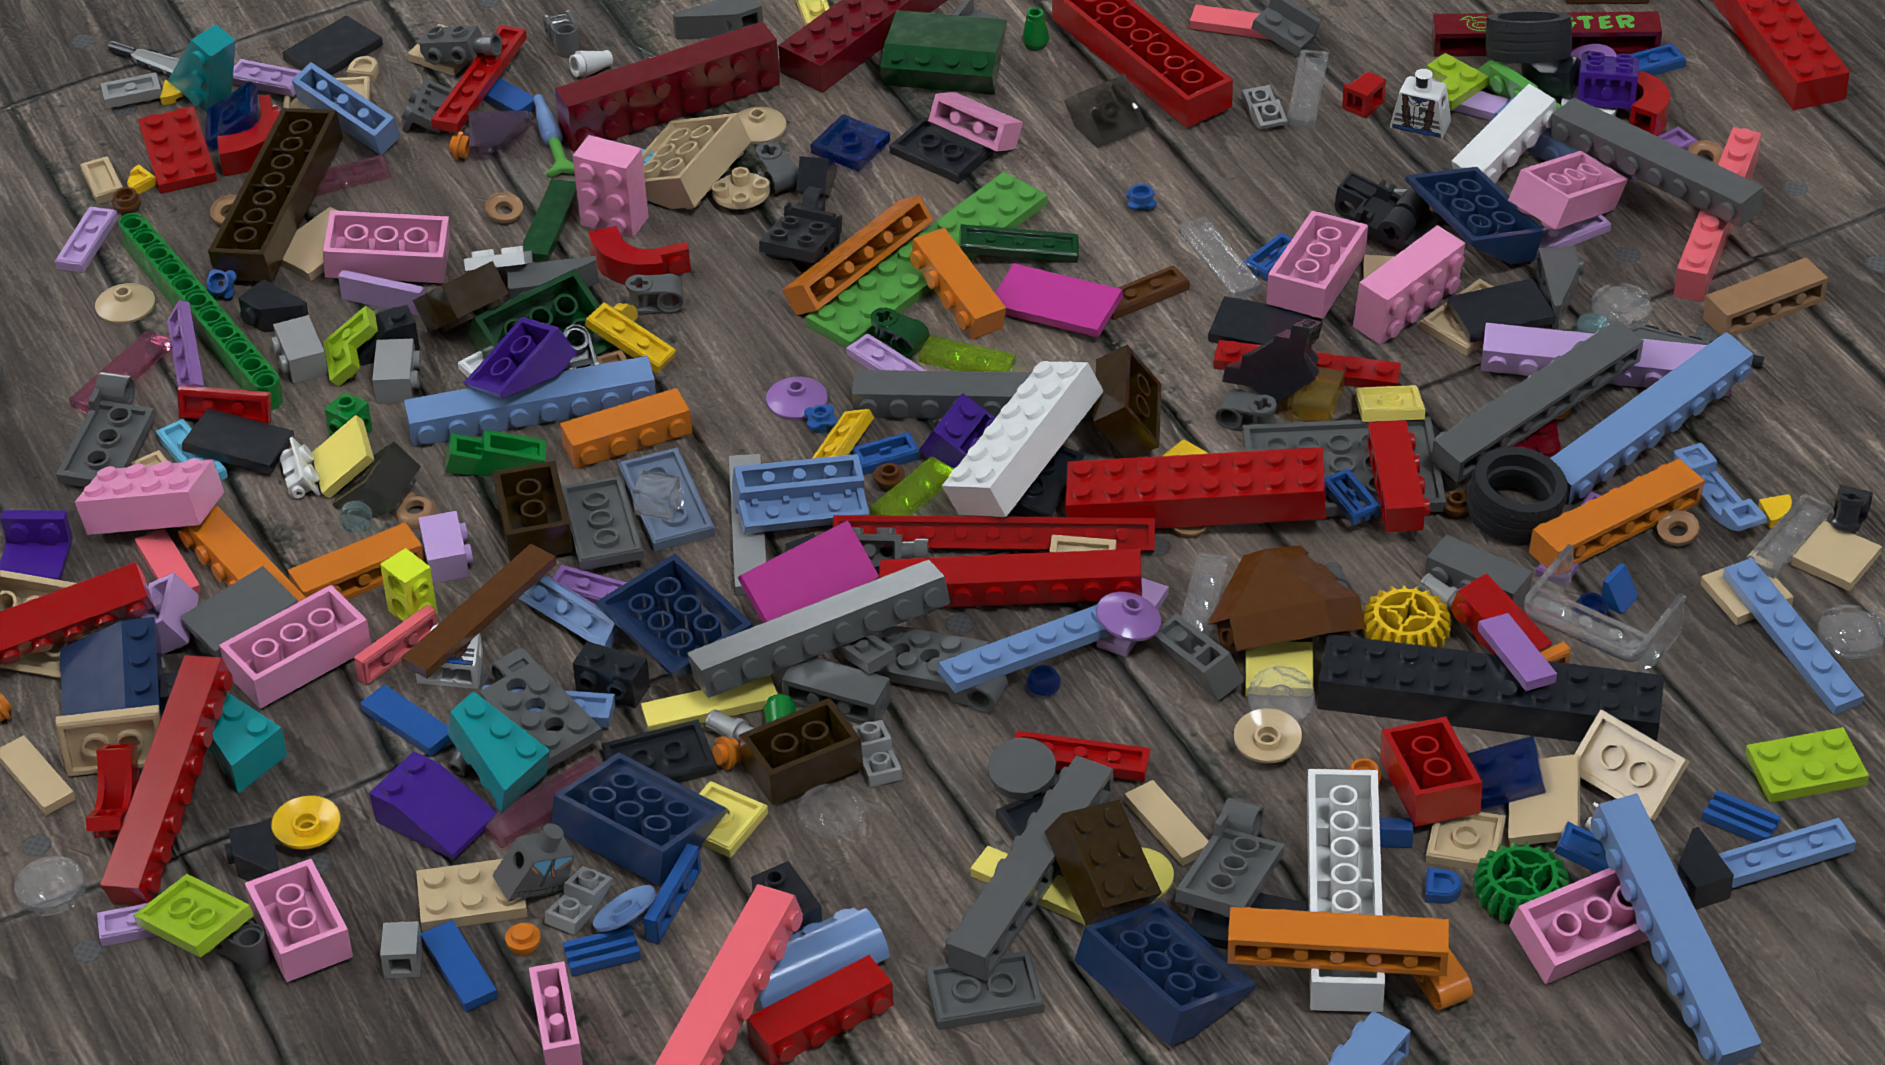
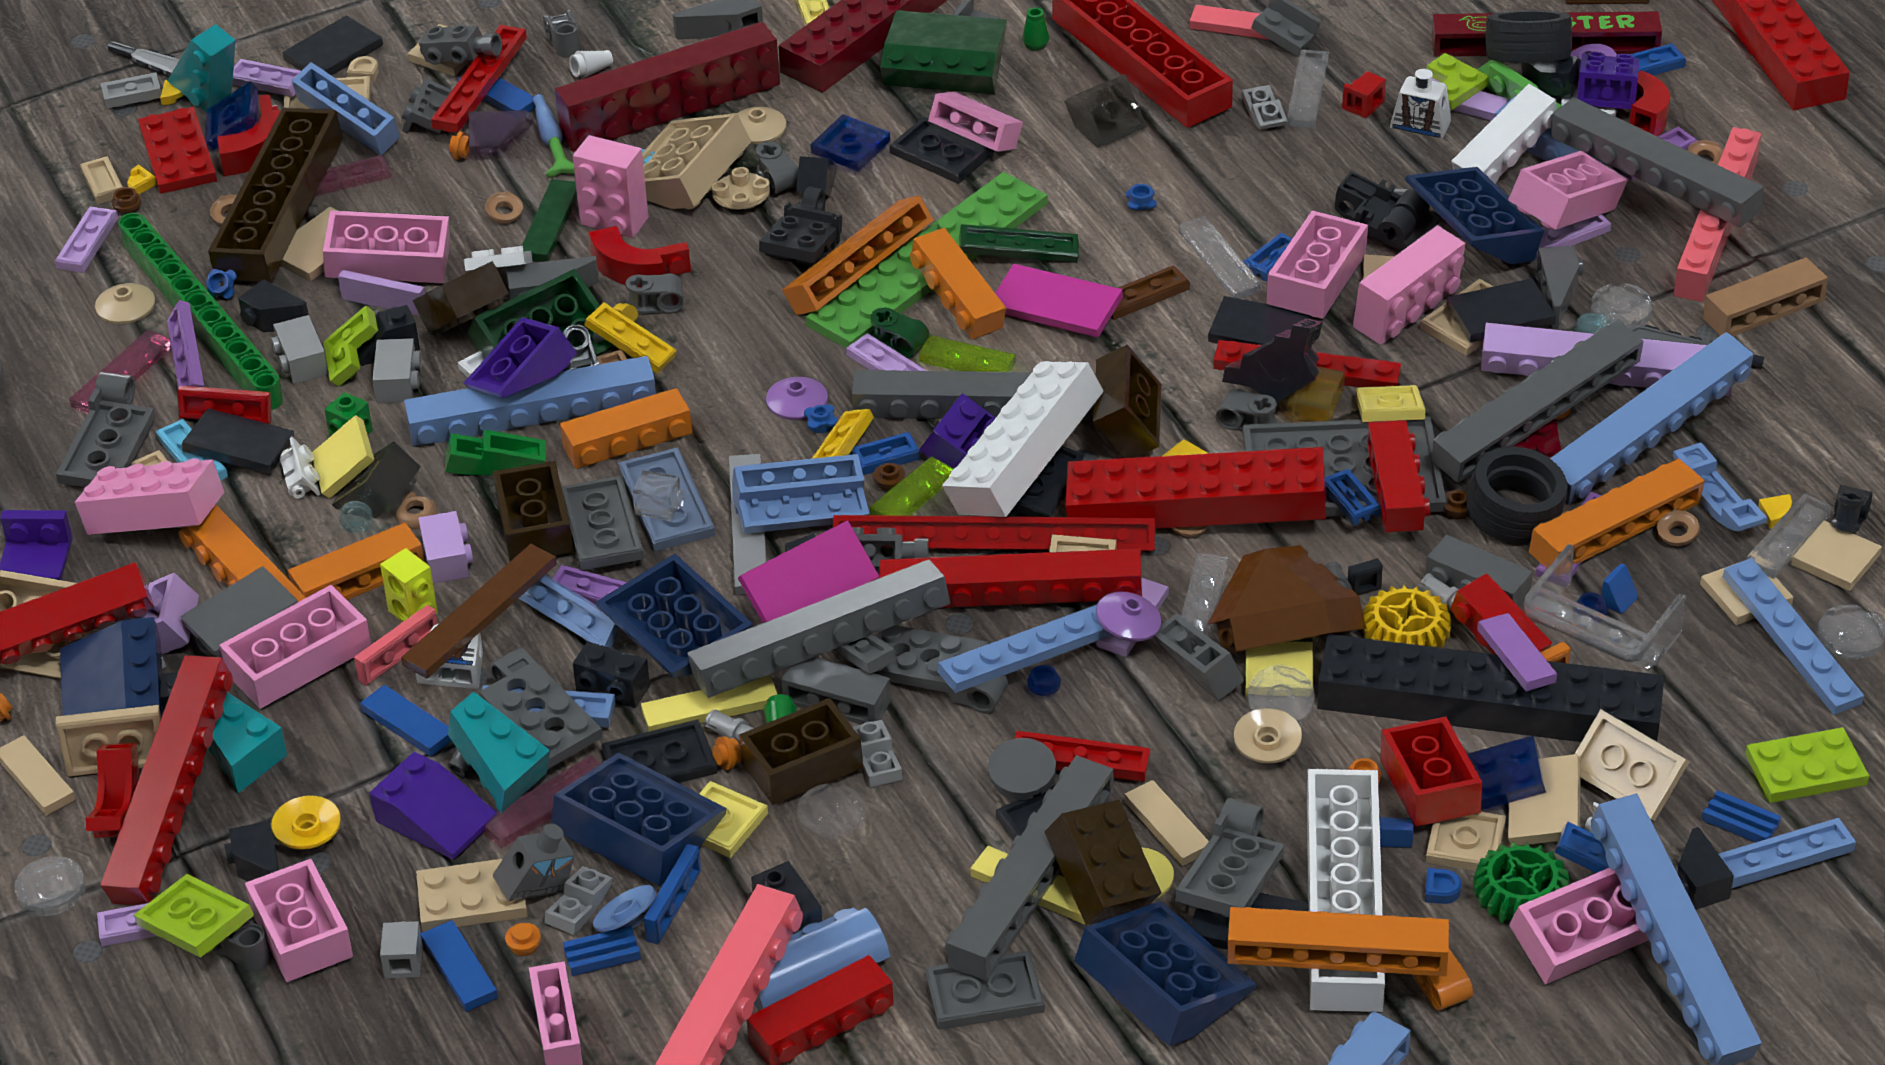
(164, 557): coral tile -> none
(1365, 576): none -> black tile

